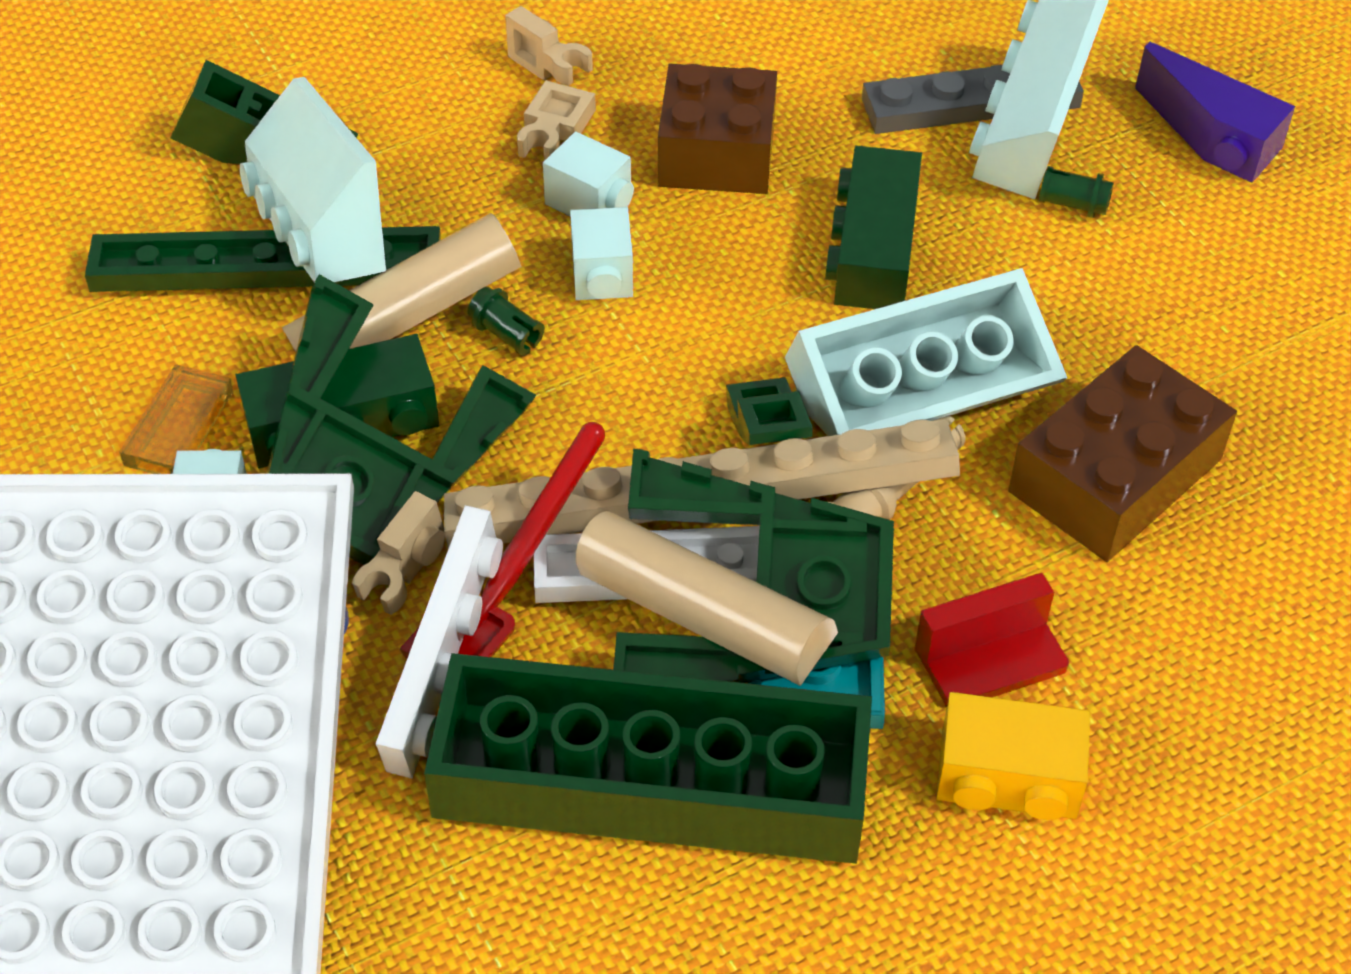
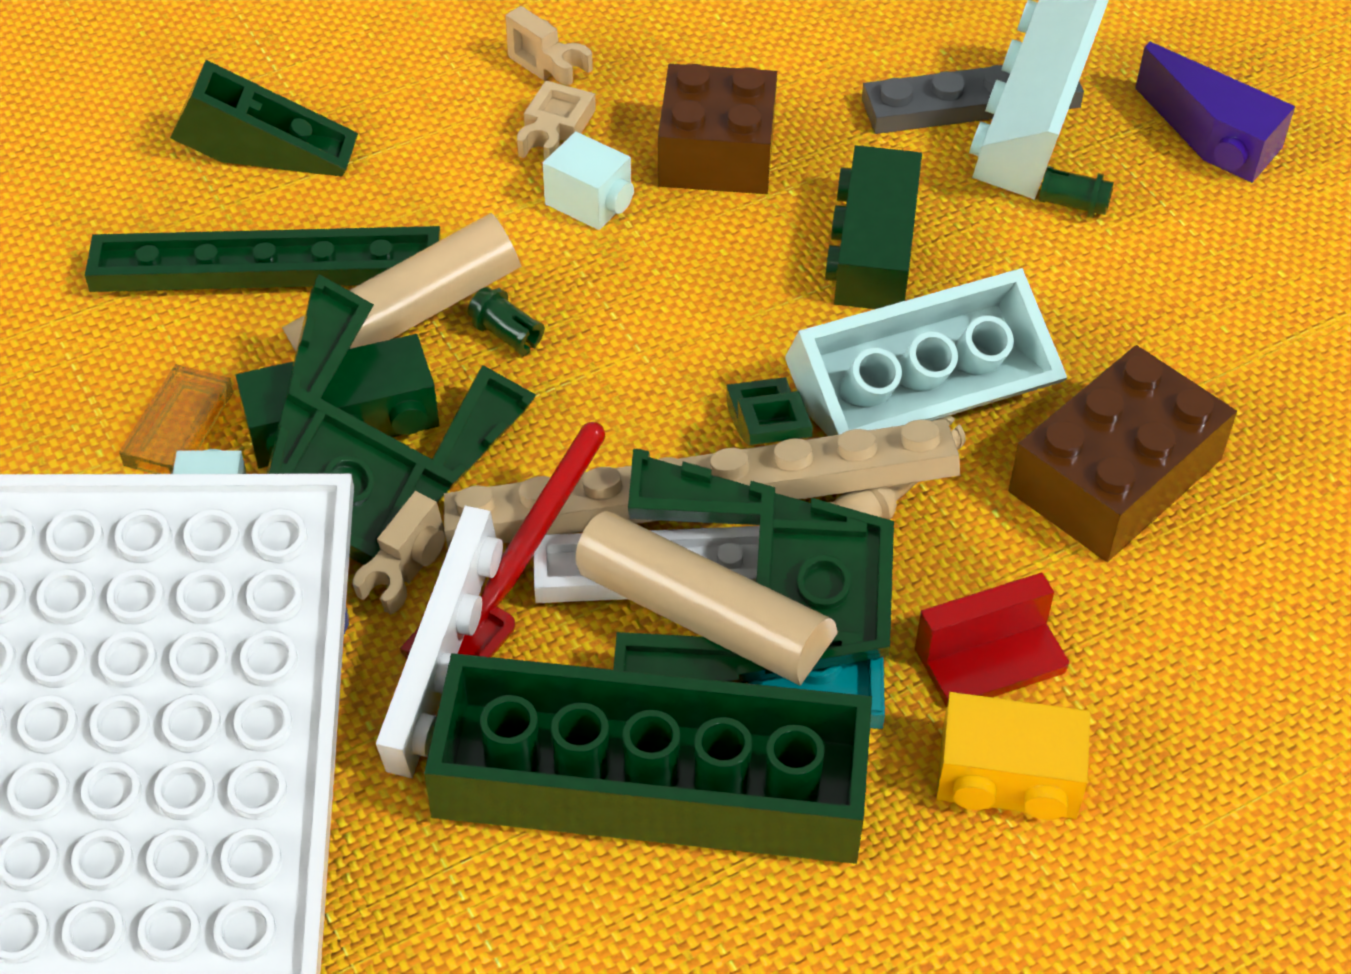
(315, 186): light aqua slope -> none
(602, 253): light aqua brick -> none

